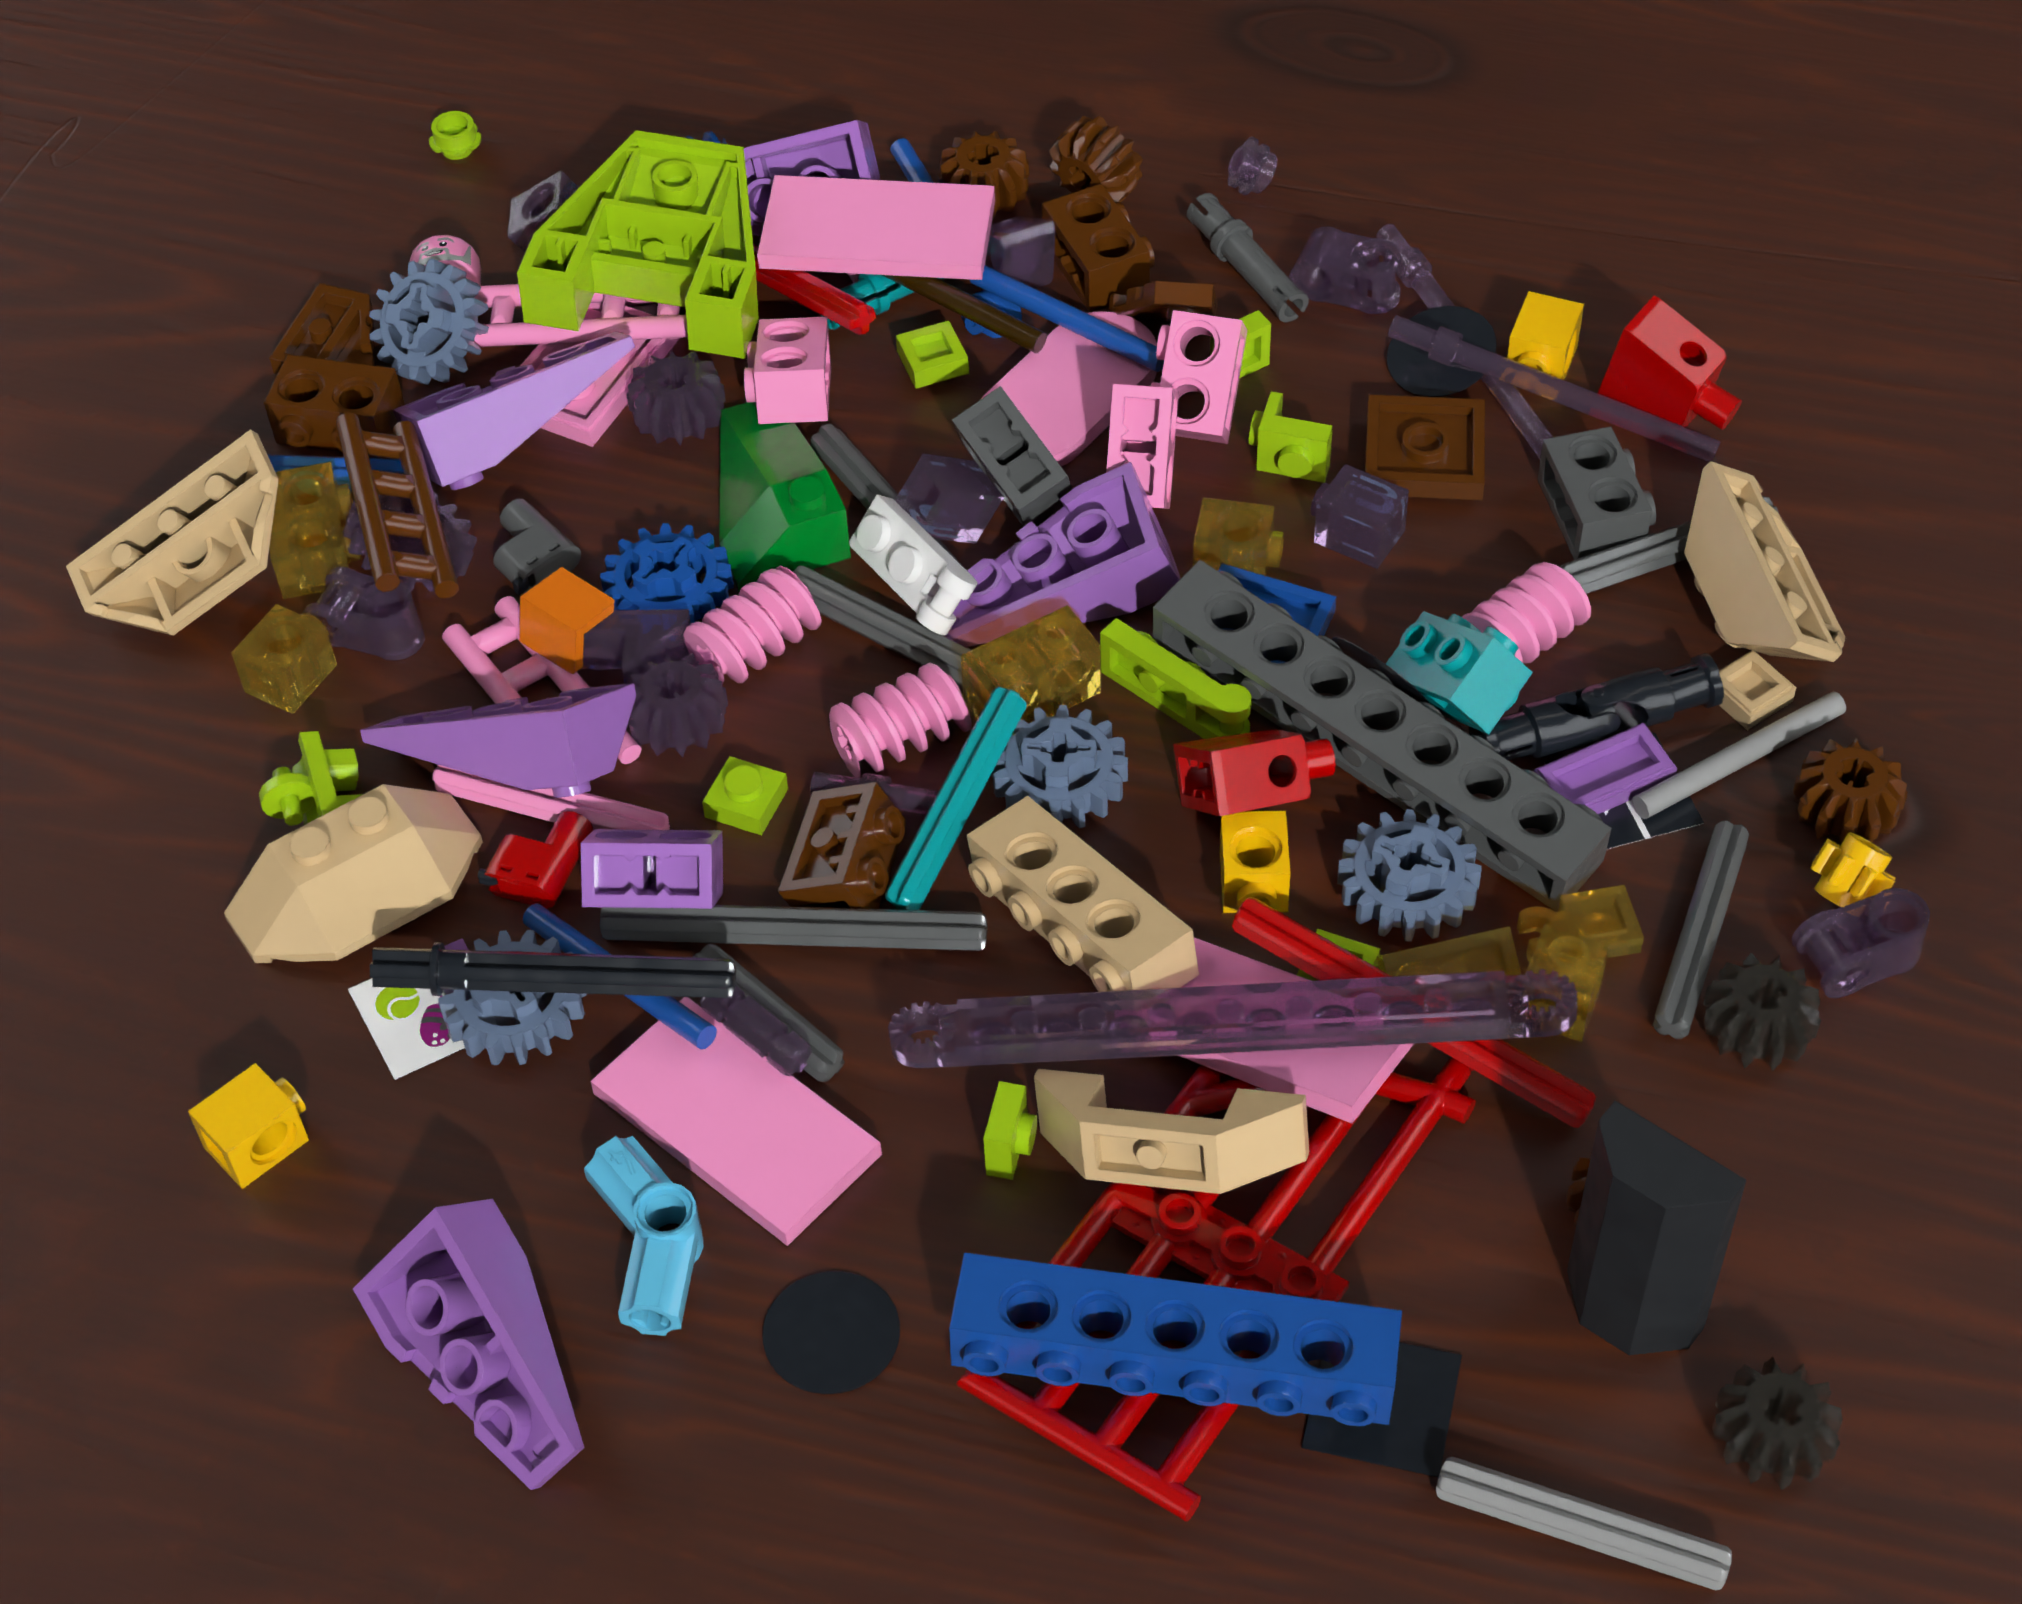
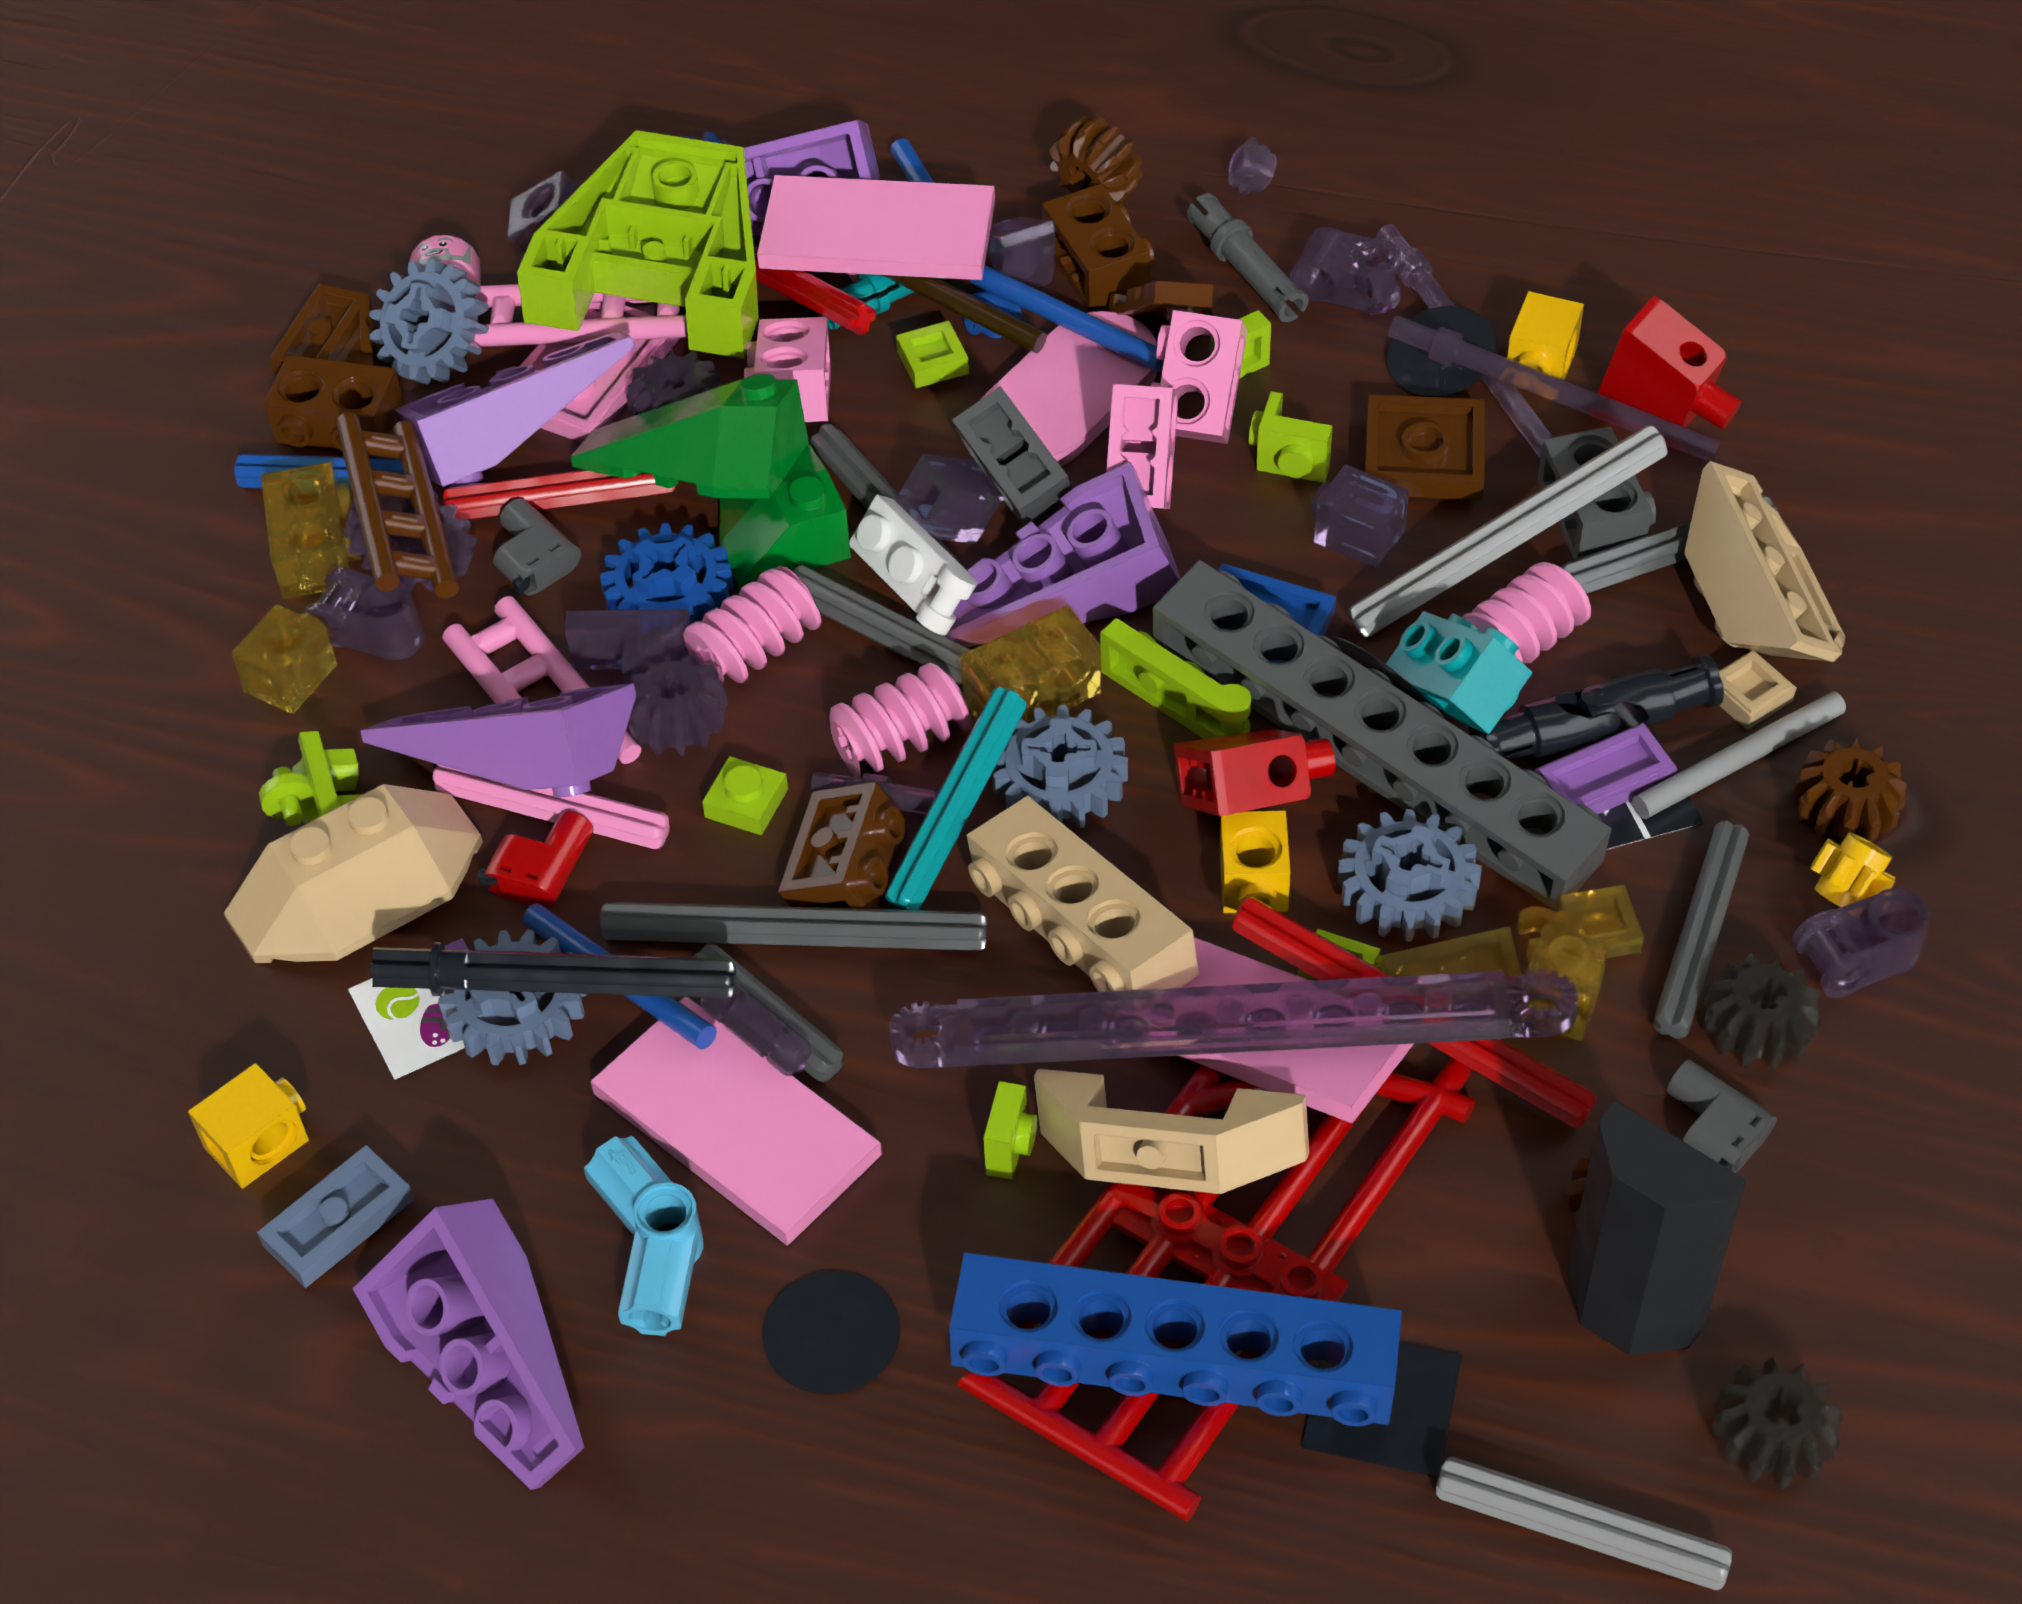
(185, 545): tan wedge -> none
(335, 1216): none -> sand blue plate
(454, 135): lime plate -> none
(548, 492): none -> axle
(559, 614): orange panel -> none
(652, 868): medium lavender brick -> none
(723, 440): none -> green wedge
(988, 162): reddish brown gear -> none
(1237, 536): clear yellow brick -> none
(1508, 531): none -> light grey axle
(1729, 1122): none -> dark grey piece

